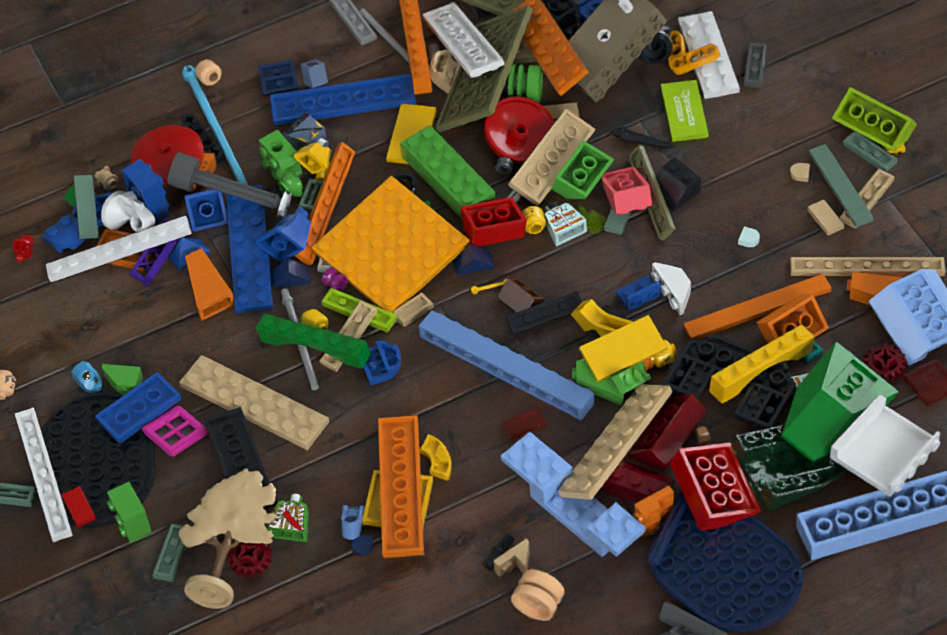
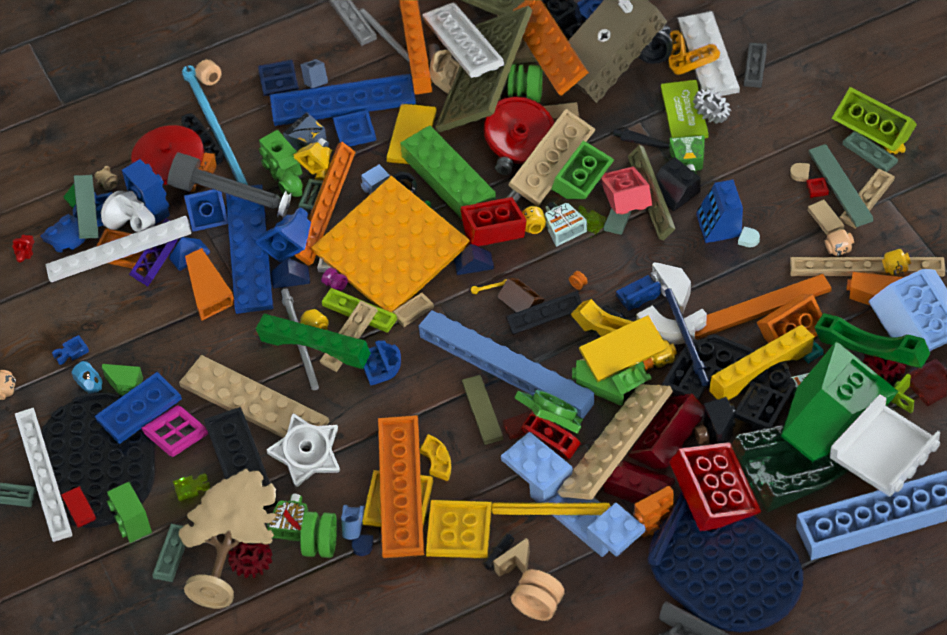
(71, 349): none -> blue plate
(188, 488): none -> clear neon green plate
(306, 436): none -> white plate
(318, 534): none -> bright green wheel
(354, 128): none -> blue plate
(373, 179): none -> light blue brick
(459, 529): none -> yellow plate
(482, 409): none -> olive tile
(508, 508): none -> yellow axle
(552, 409): none -> bright green plate
(552, 435): none -> red brick
(578, 280): none -> orange bush
(669, 328): none -> white arch
(689, 151): none -> bright green torso
(698, 365): none -> dark blue bar
(711, 105): none -> light grey gear
(719, 420): none -> black slope
(721, 213): none -> blue slope
(817, 187): none -> red tile
(839, 242): none -> light nougat head
(896, 262): none -> yellow head
(902, 387): none -> lime bracket
(904, 349): none -> green arch

